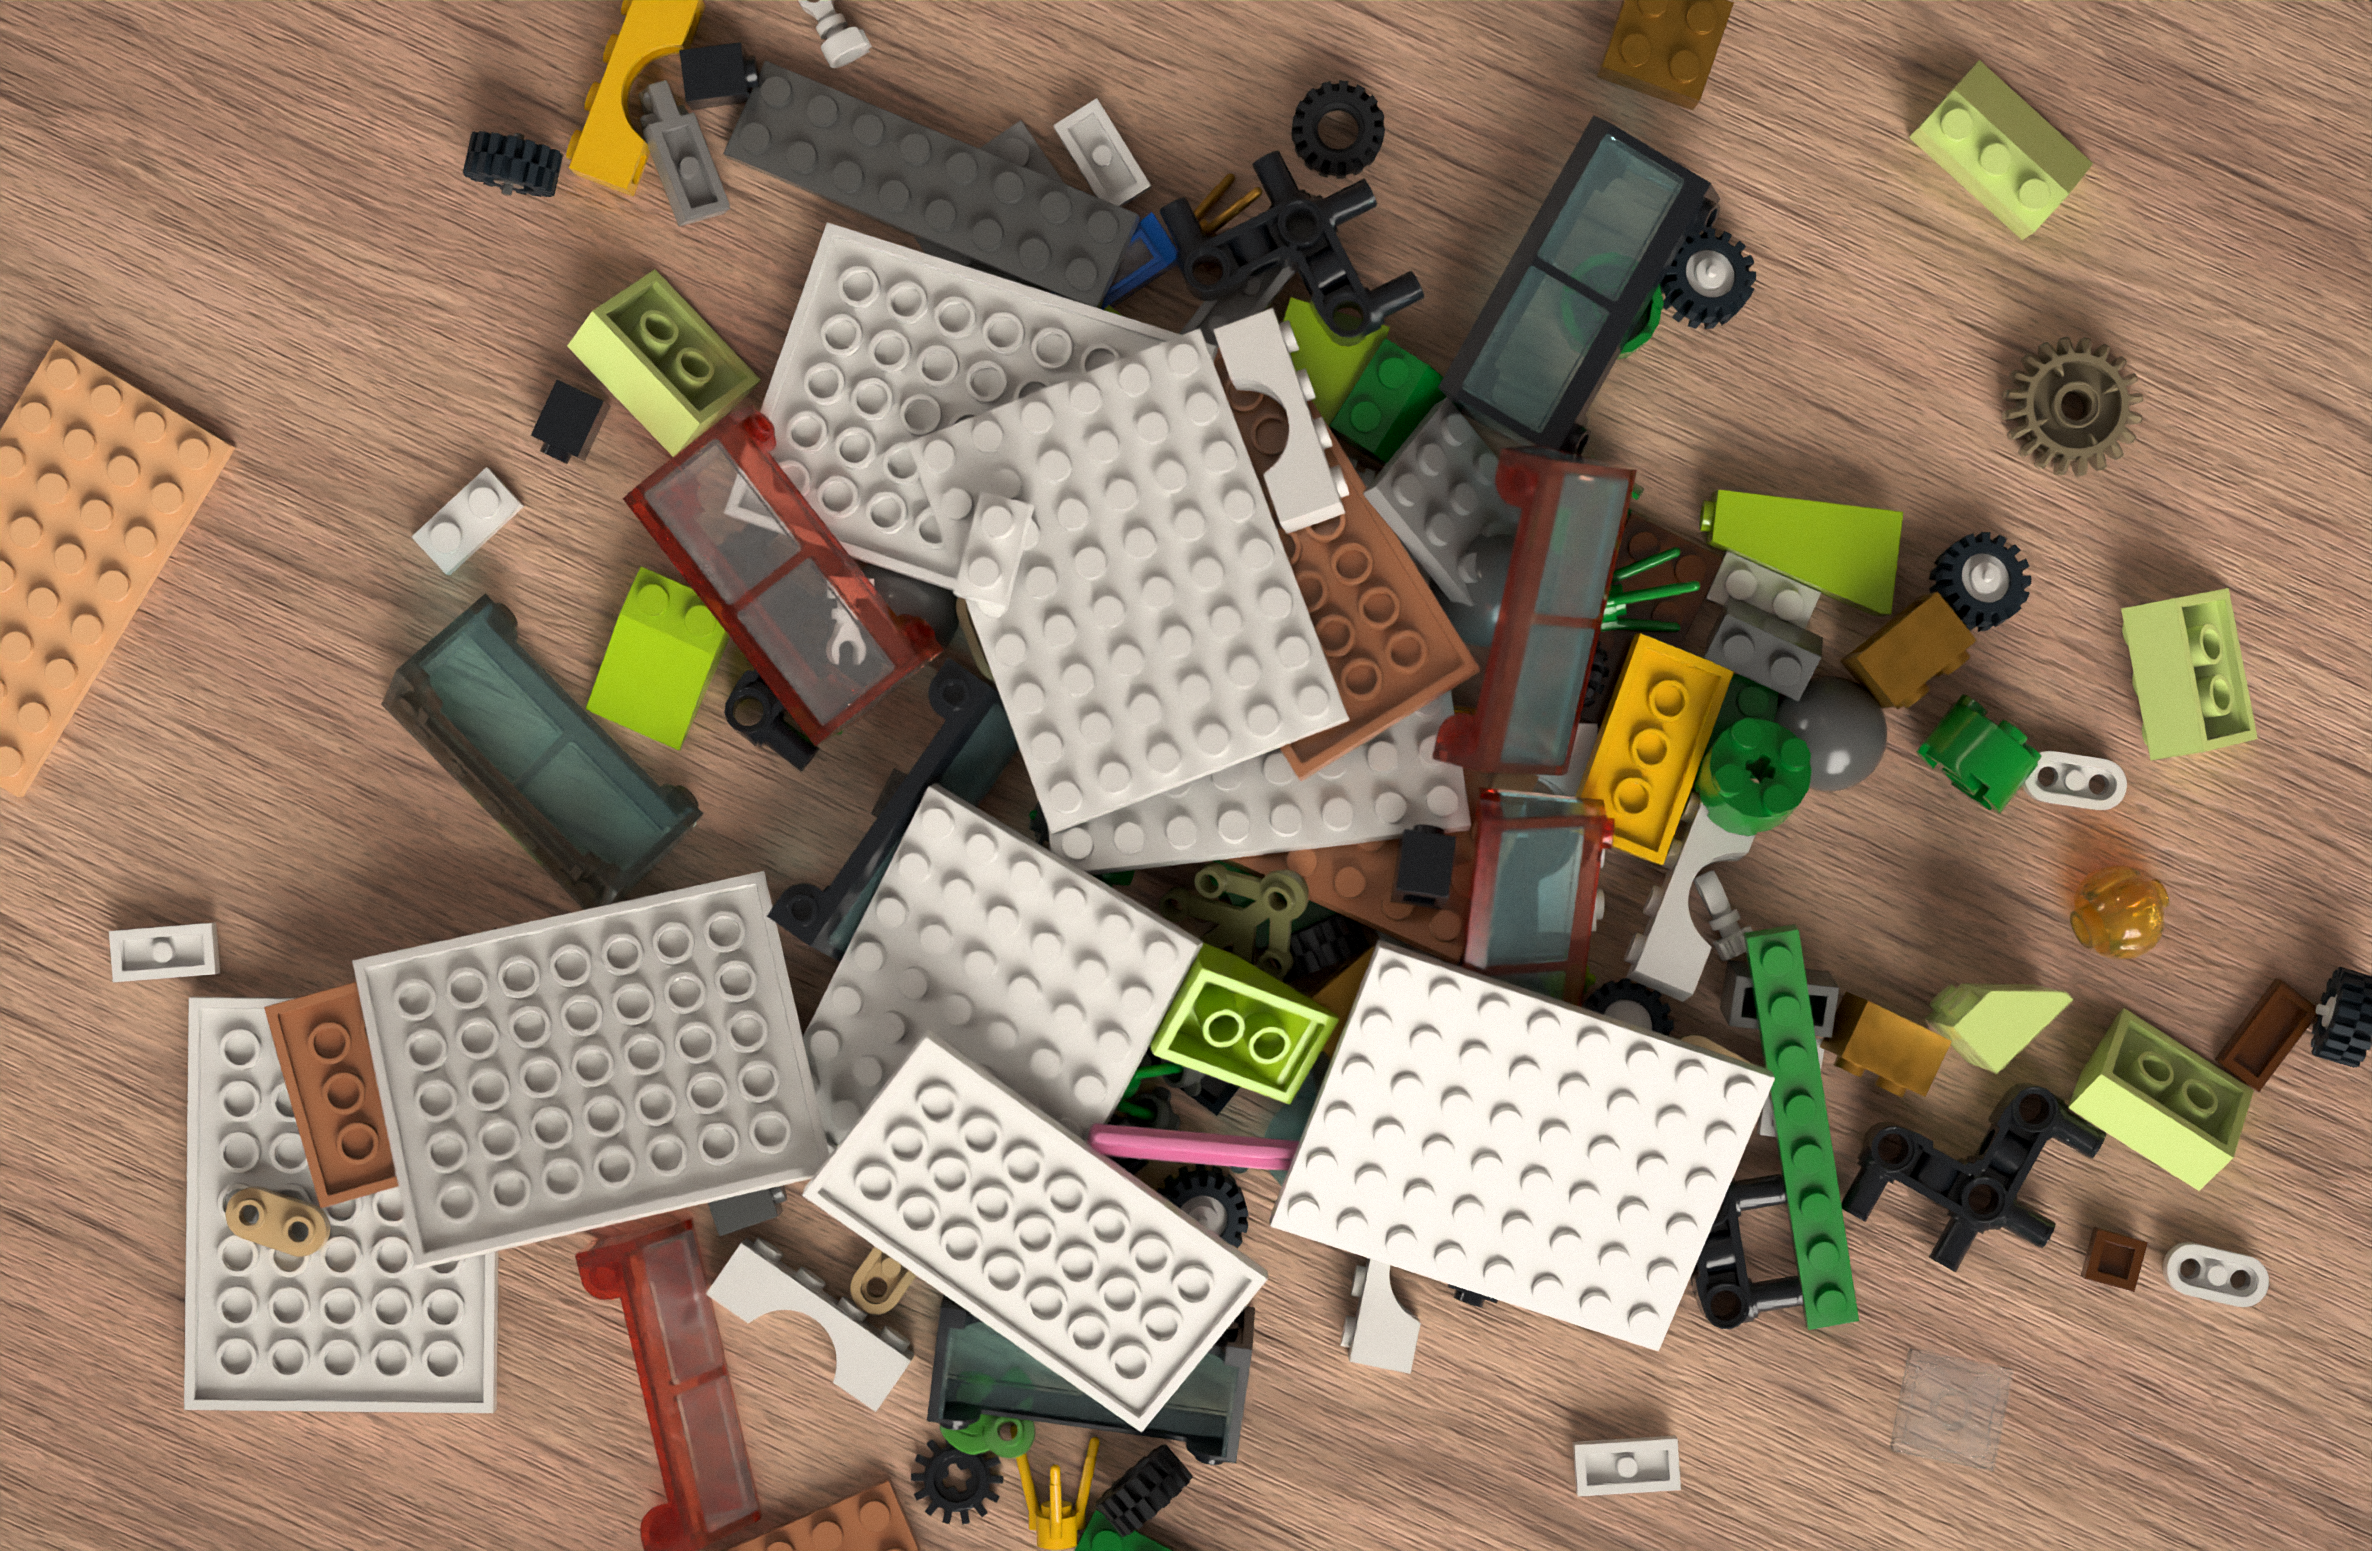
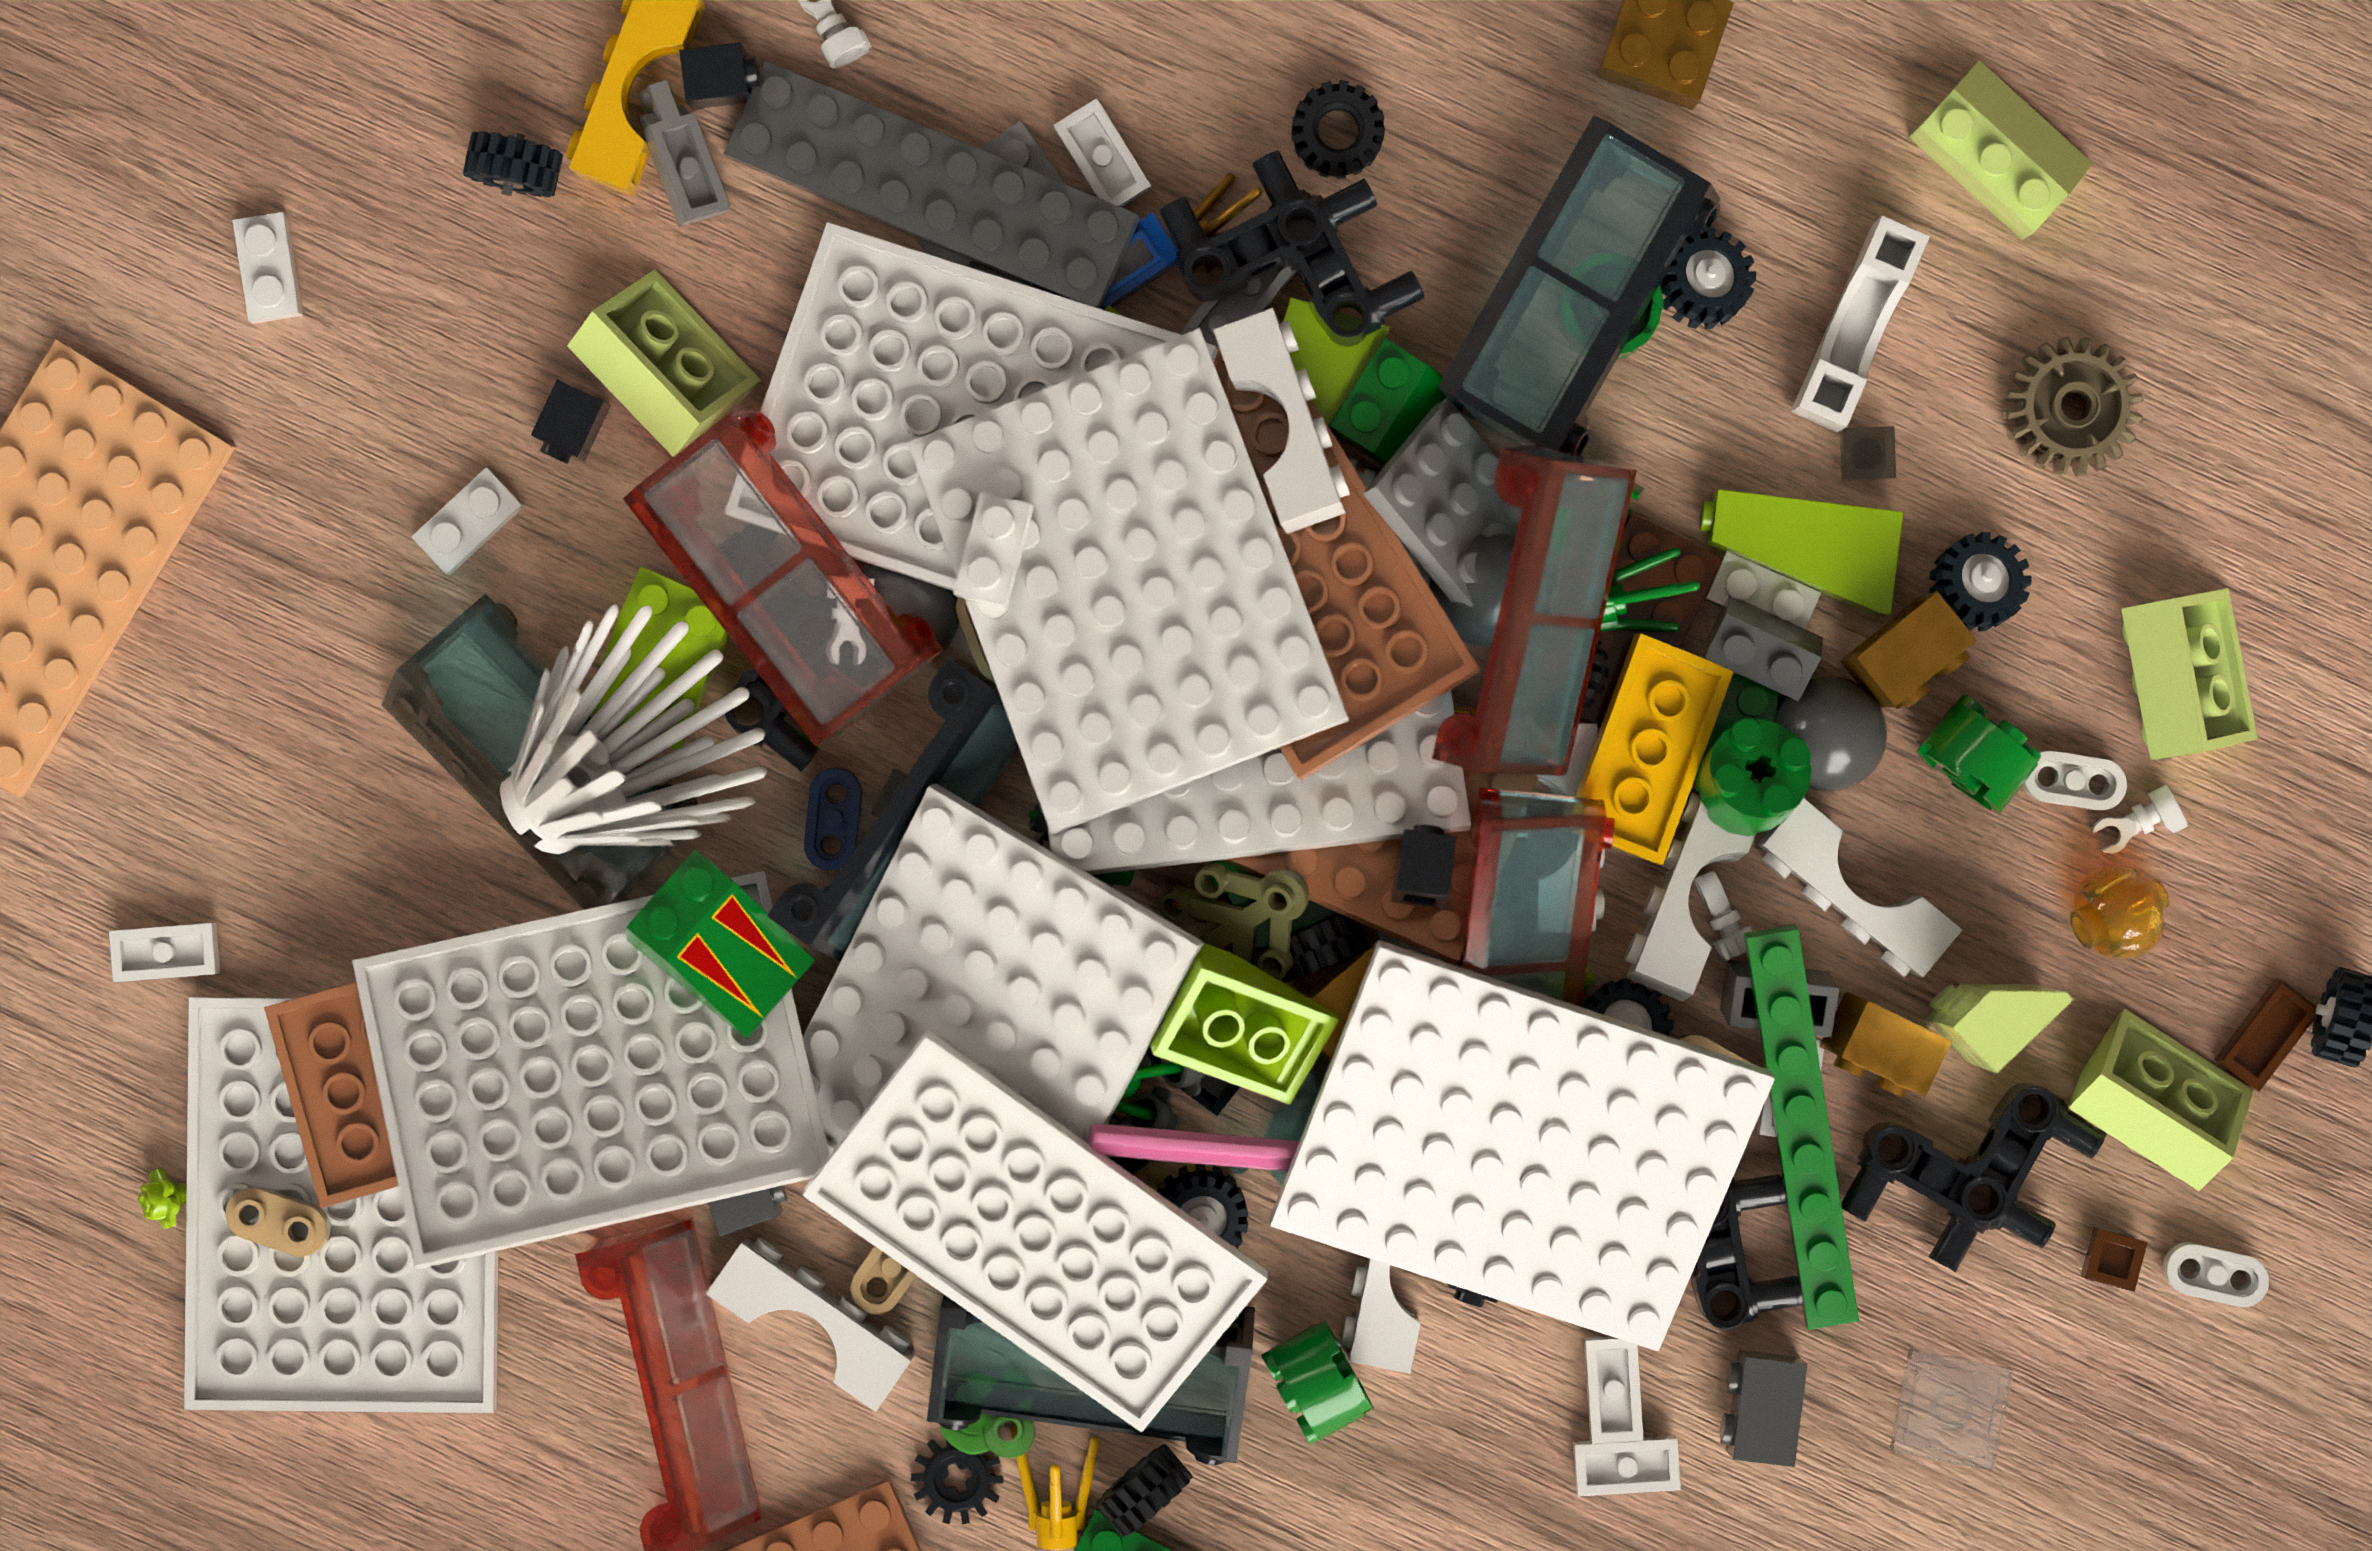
(162, 1198): none -> lime plant
(267, 267): none -> white plate
(577, 784): none -> white plant
(718, 944): none -> green slope
(832, 818): none -> dark blue plate
(1317, 1381): none -> green brick
(1613, 1390): none -> white plate
(1764, 1408): none -> dark grey brick
(1858, 324): none -> white arch
(1868, 453): none -> clear smoke plate
(1909, 932): none -> white arch
(2162, 809): none -> white piece

